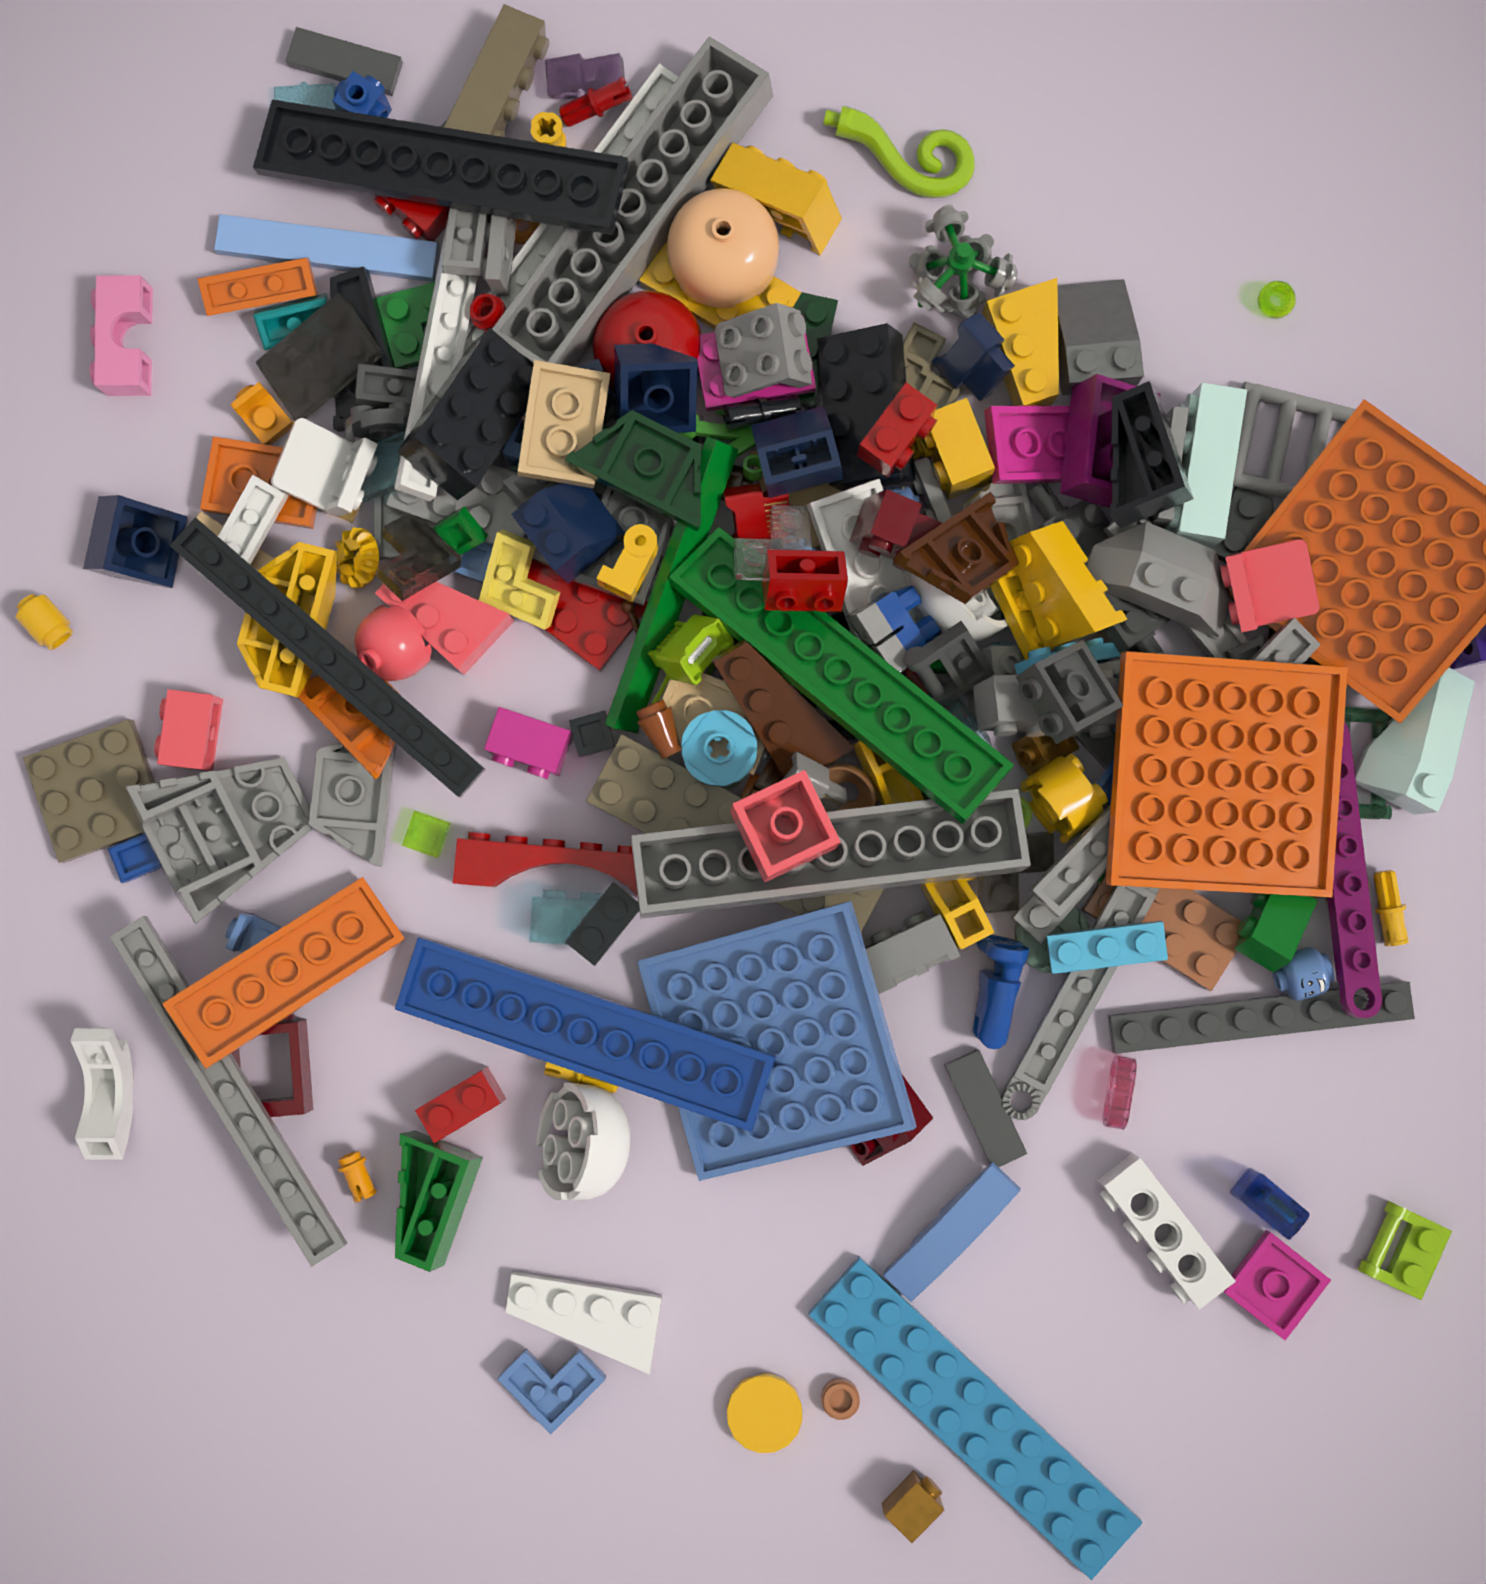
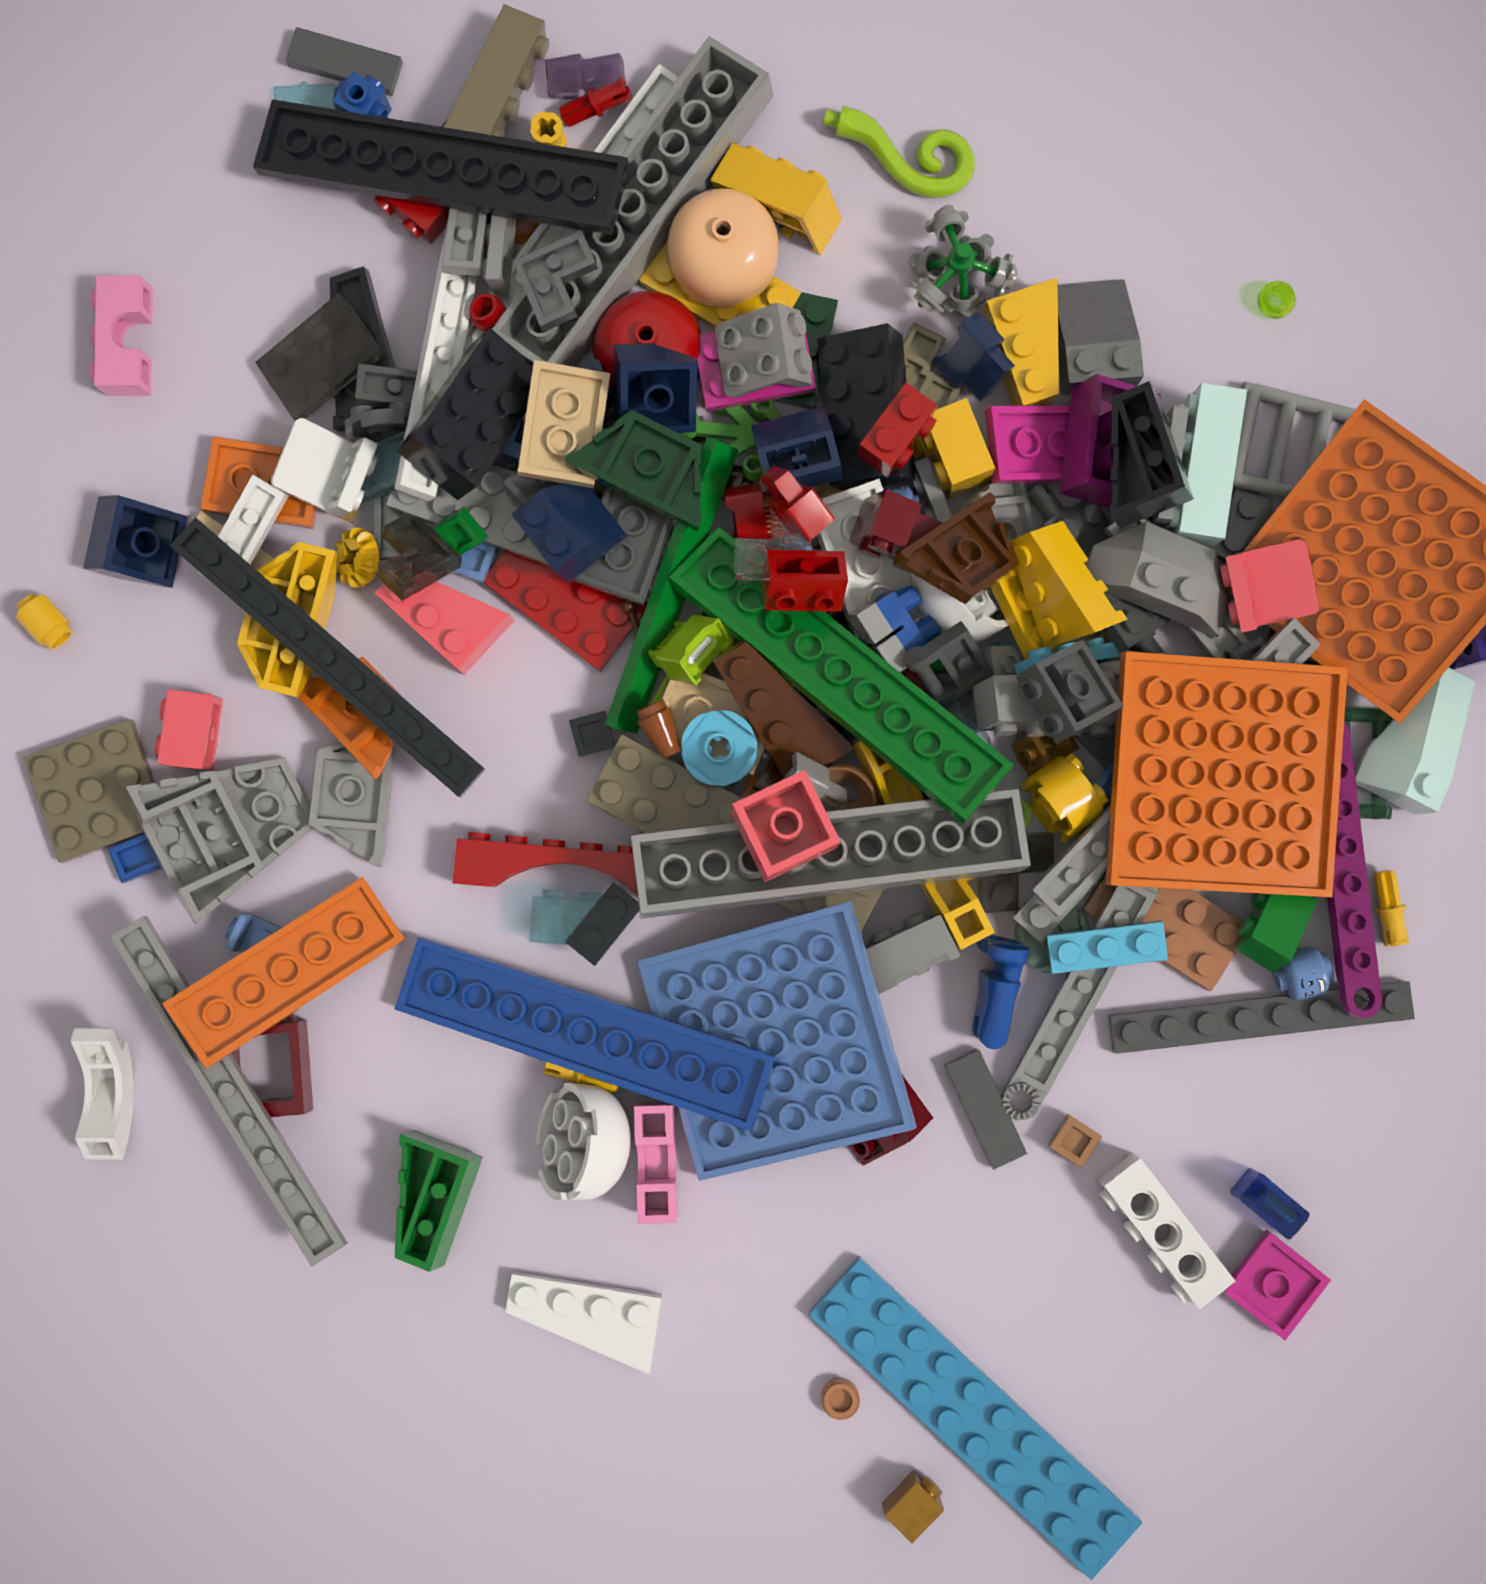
(257, 286): orange plate -> none
(261, 413): light orange bracket -> none
(281, 319): teal slope -> none
(327, 247): light blue tile -> none
(356, 1175): light orange pin -> none
(392, 643): coral cylinder -> none
(404, 321): green plate -> none
(426, 834): clear neon green tile -> none
(460, 1104): red brick -> none
(508, 586): light yellow plate -> none
(528, 742): dark pink brick -> none
(548, 270): none -> flat silver plate
(551, 1396): medium blue plate -> none
(632, 564): yellow leg -> none
(656, 1162): none -> bright pink arch
(760, 411): black pin -> none
(764, 1413): yellow tile -> none
(796, 504): none -> piece
(952, 1231): medium blue slope -> none
(1074, 1140): none -> medium nougat plate
(1119, 1092): clear pink beam -> none
(1414, 1255): lime plate -> none

